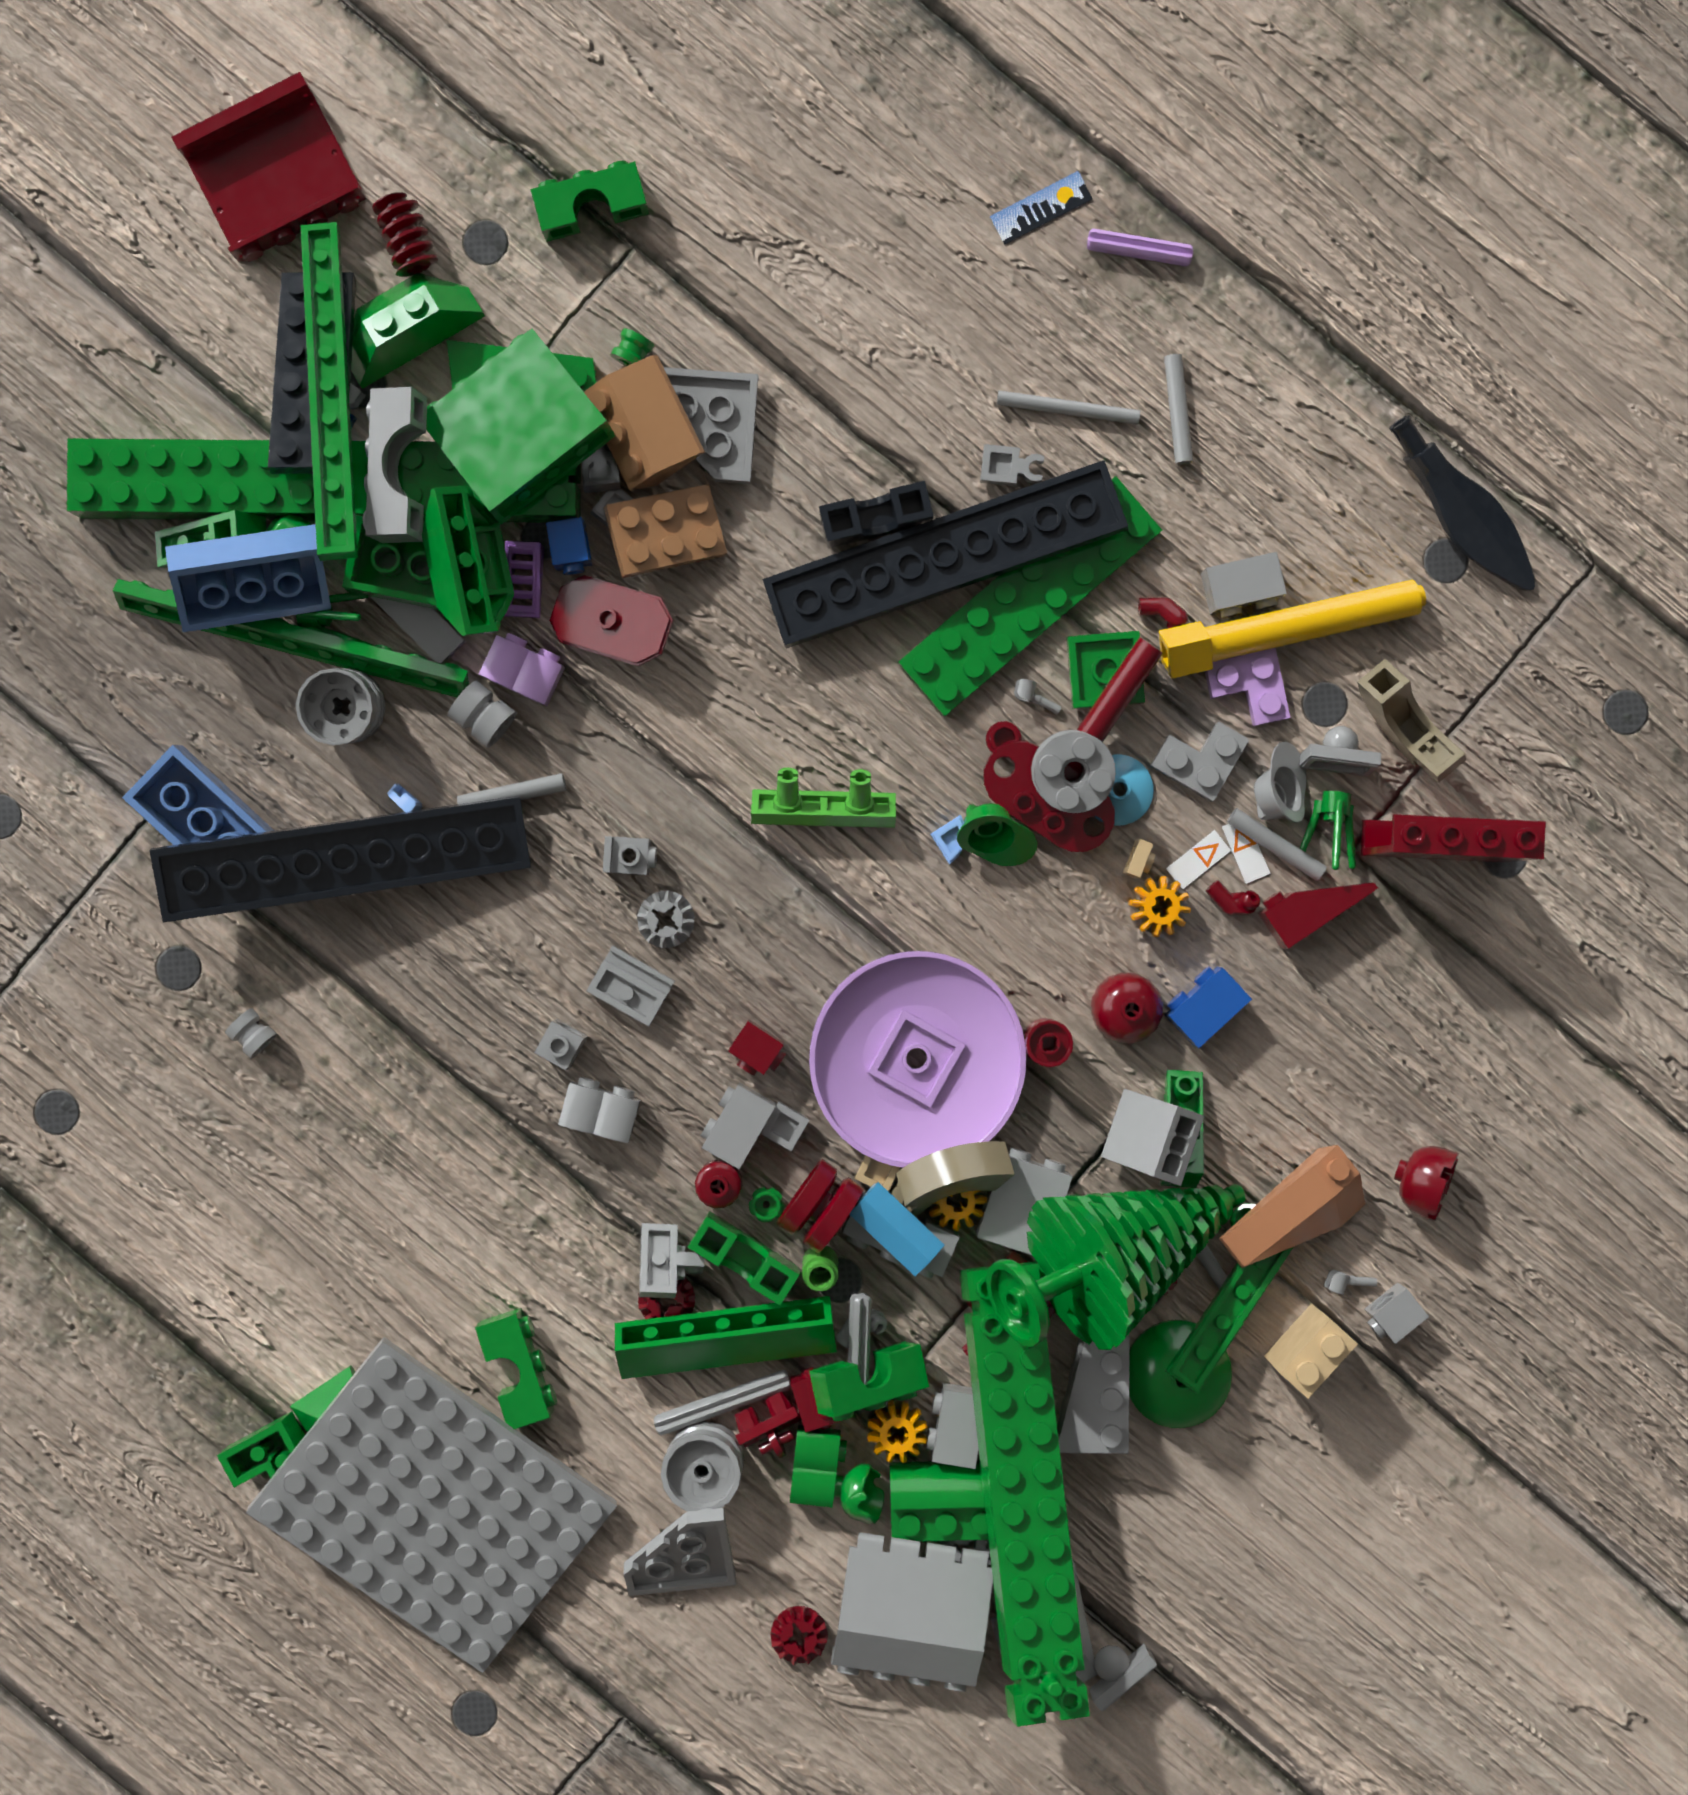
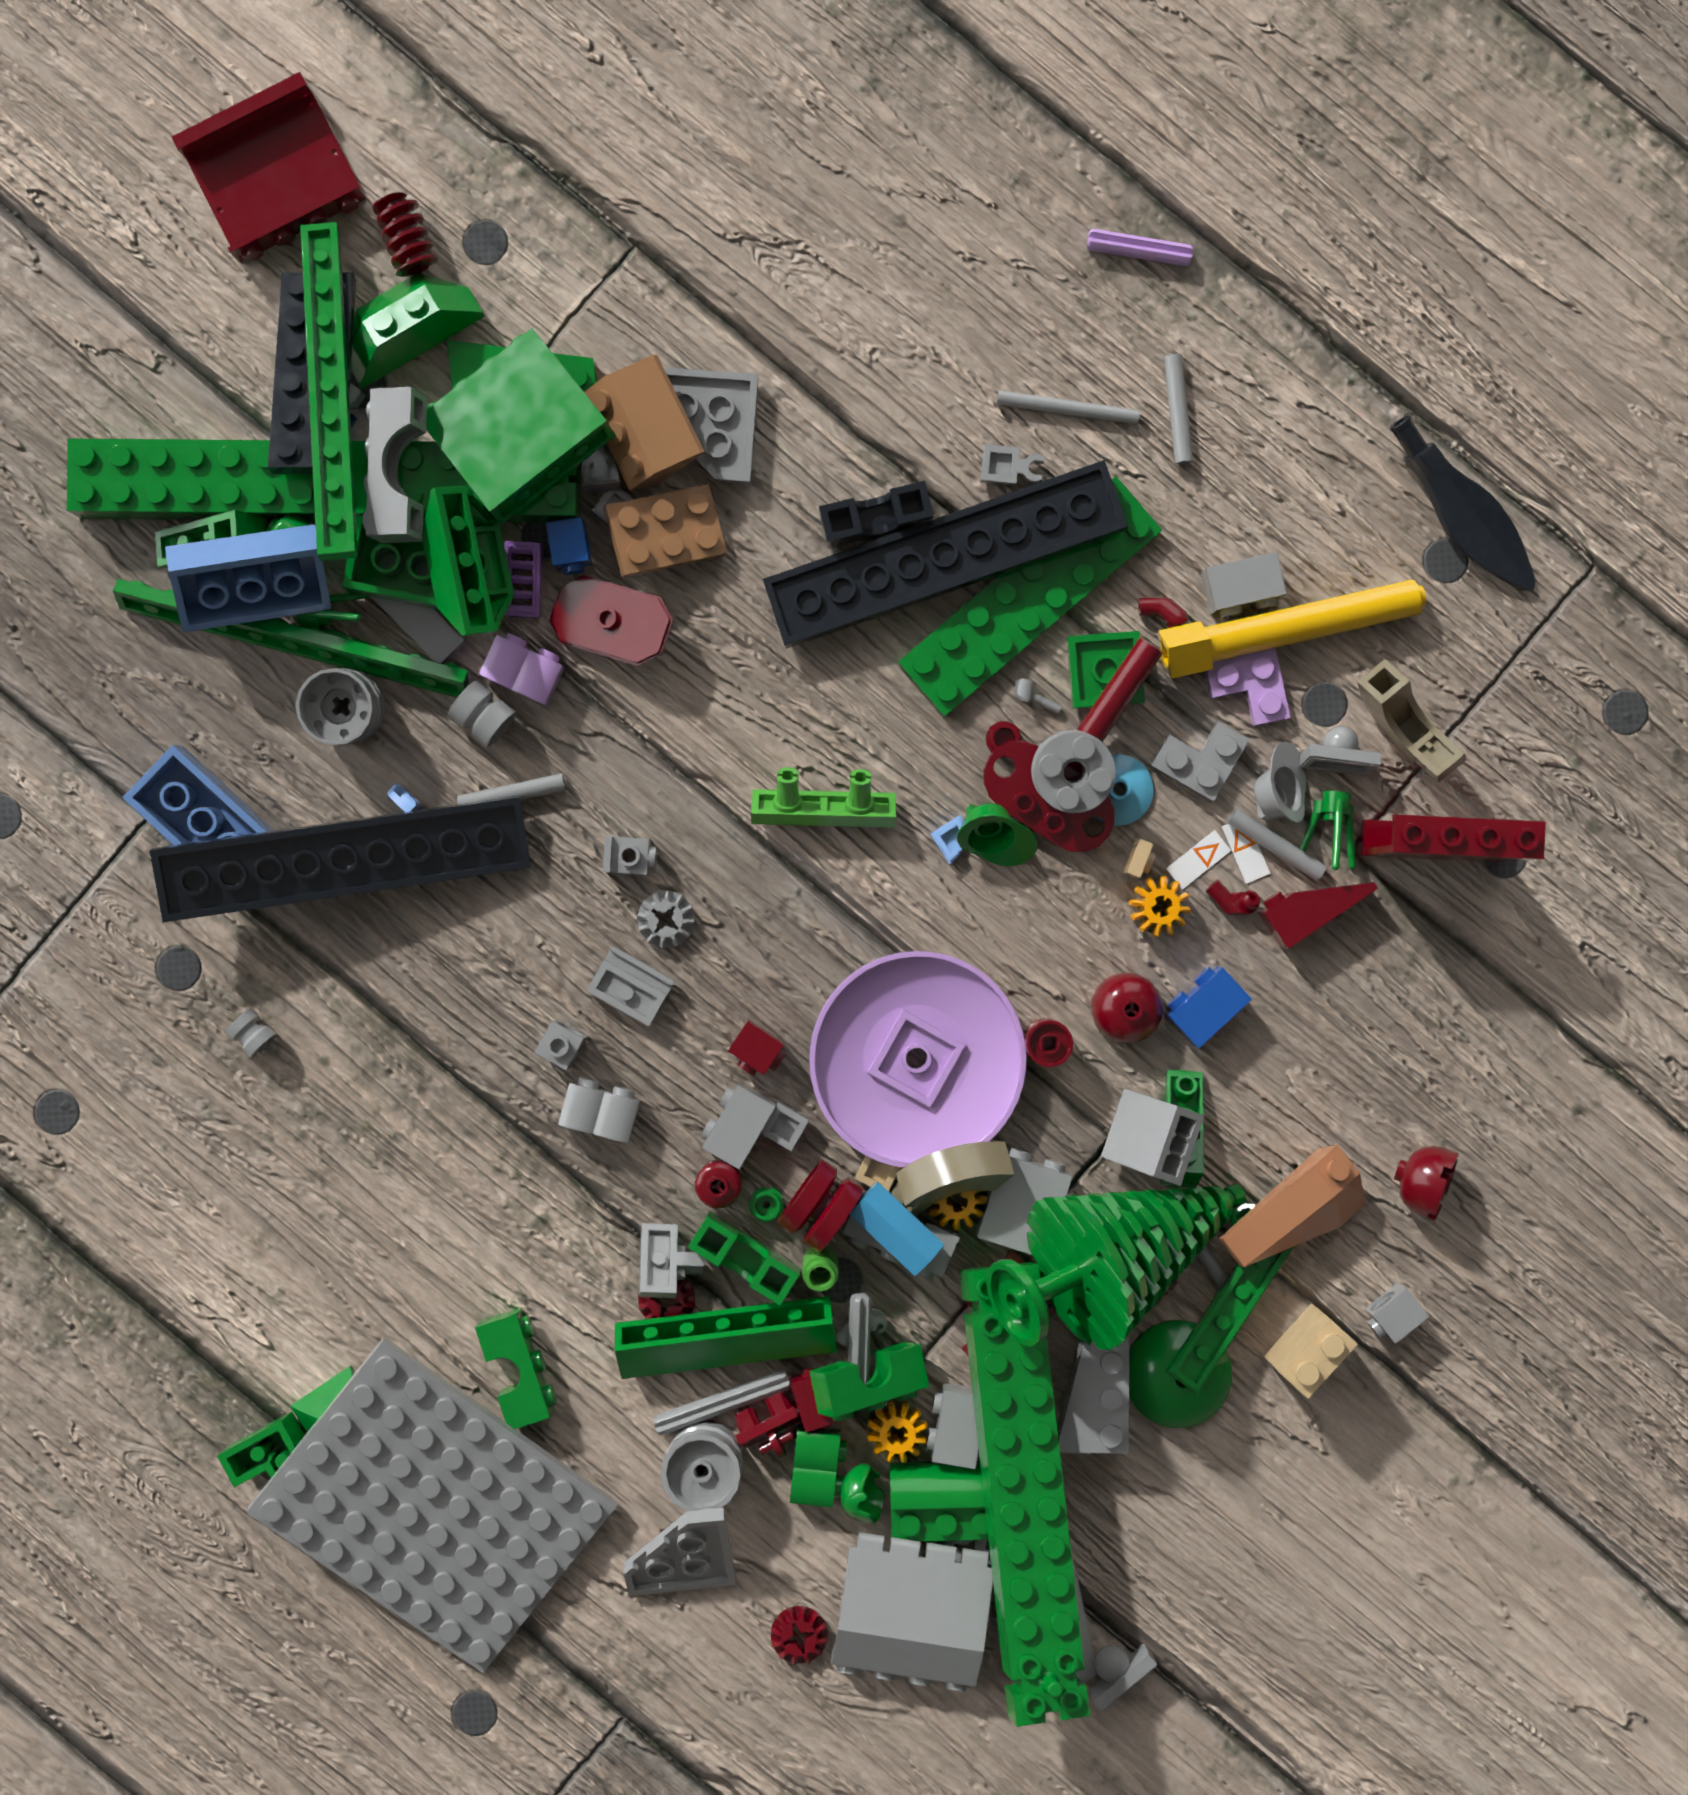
(560, 201): green arch -> none
(631, 348): green wheel -> none
(1041, 207): sticker -> none
(1337, 1281): light grey hand -> none

